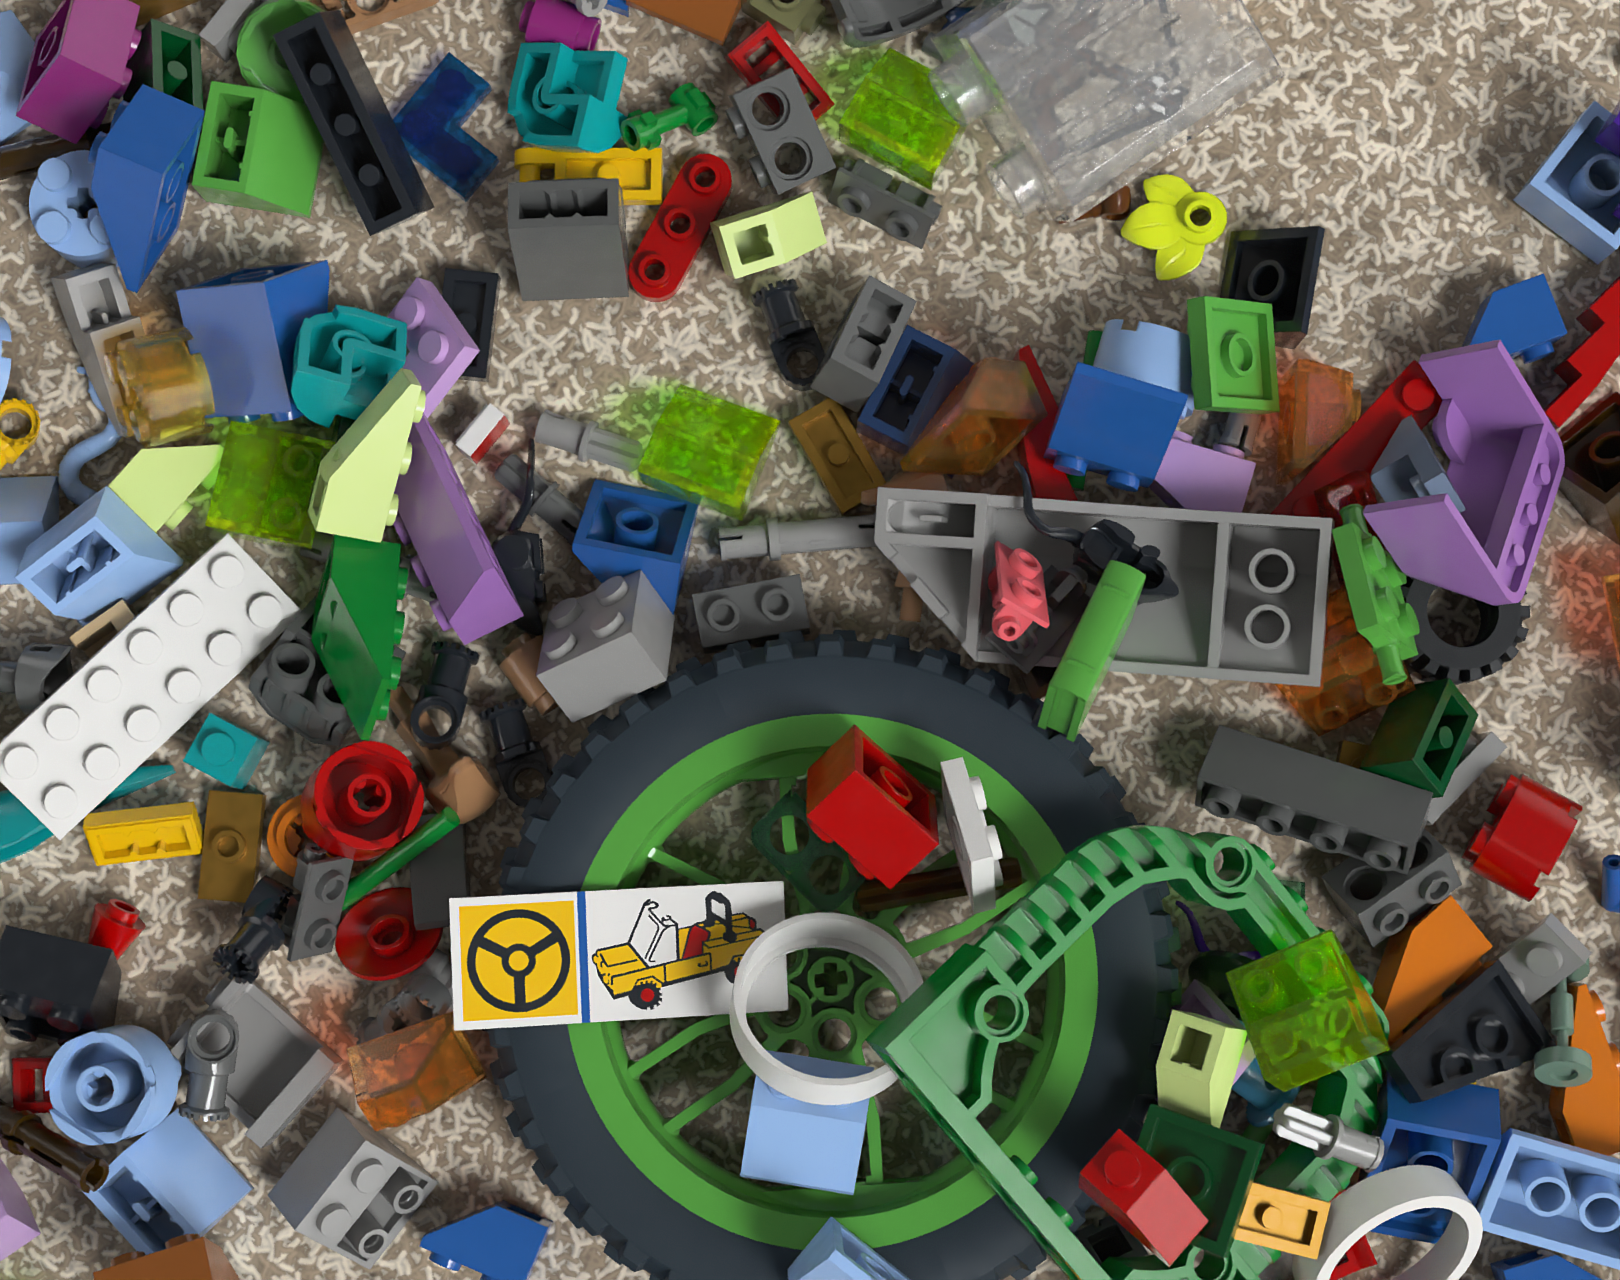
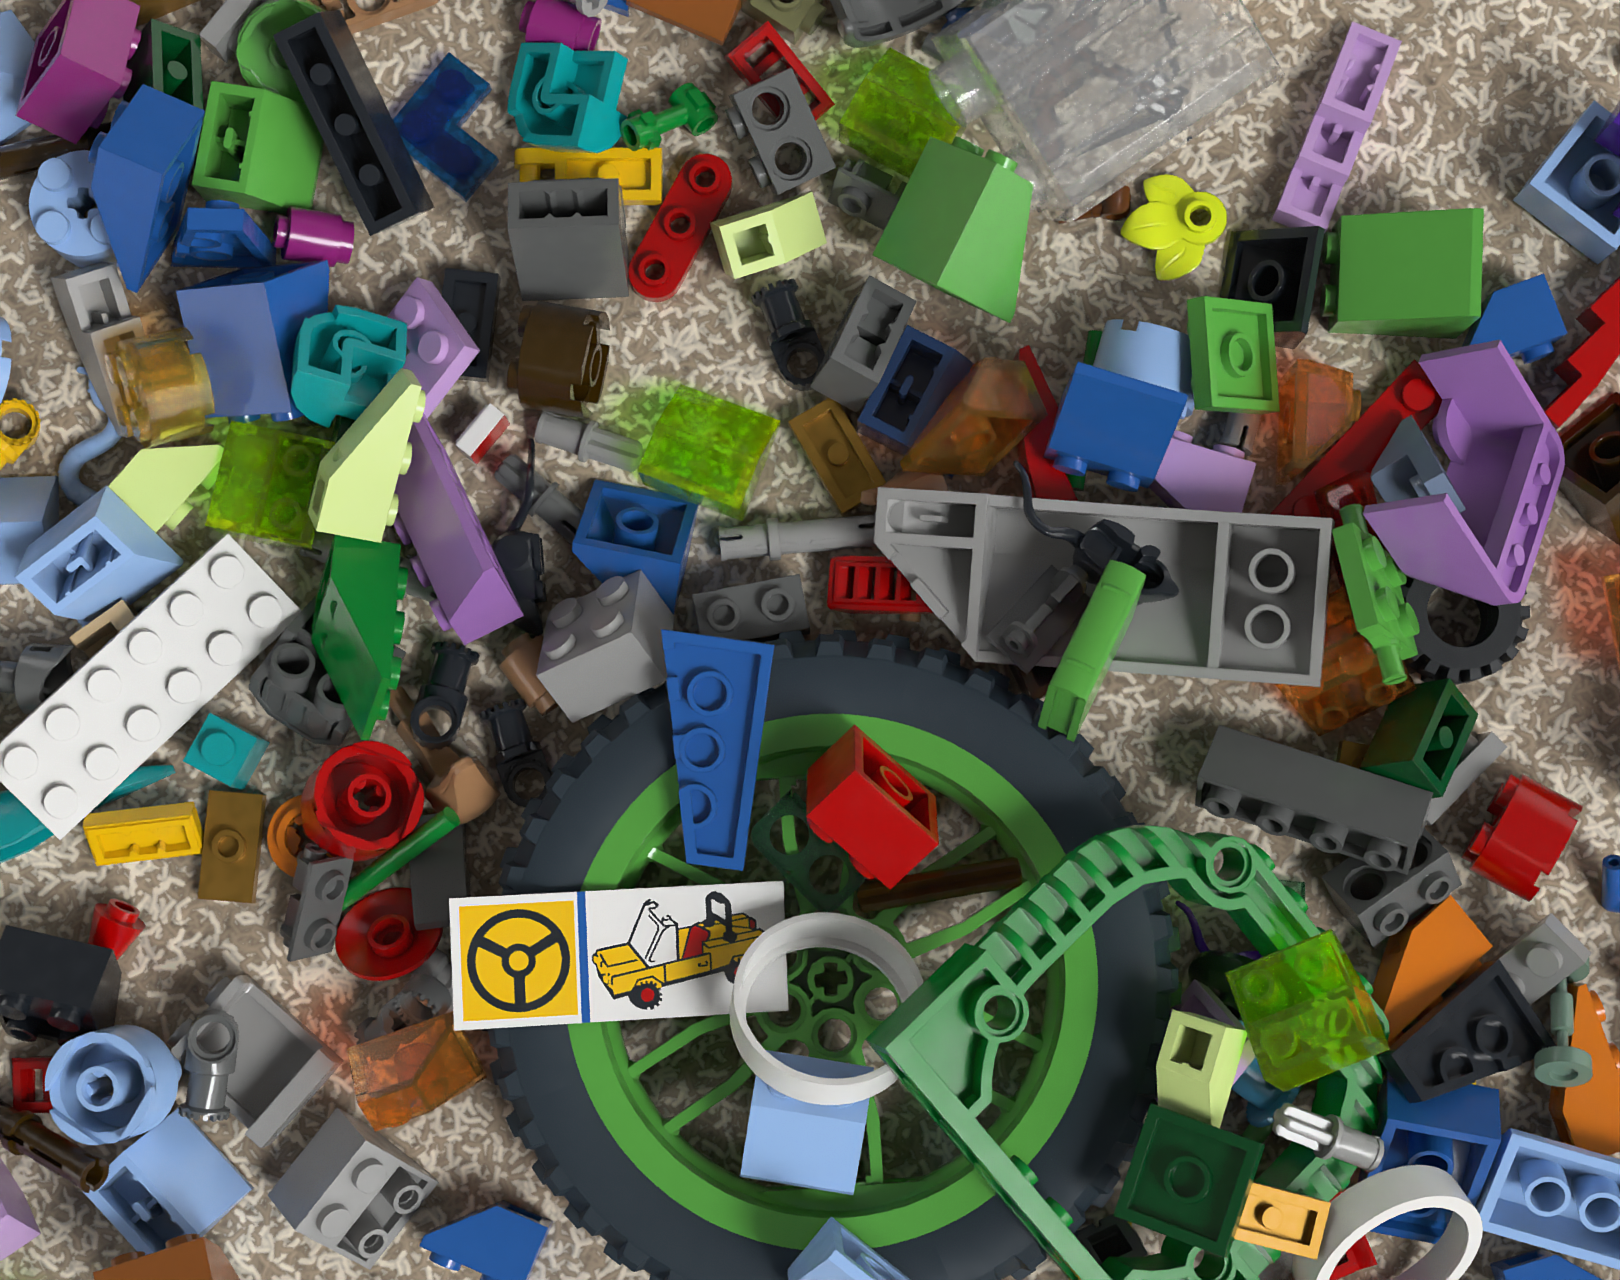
(220, 238): none -> blue wing
(256, 933): black connector -> none
(313, 236): none -> magenta brick
(560, 359): none -> dark brown brick
(717, 725): none -> blue wing
(852, 587): none -> red slope
(962, 225): none -> bright green slope
(973, 841): white plate -> none
(1016, 592): coral hinge -> none
(1142, 1197): red slope -> none
(1337, 128): none -> lavender slope
(1404, 273): none -> bright green slope

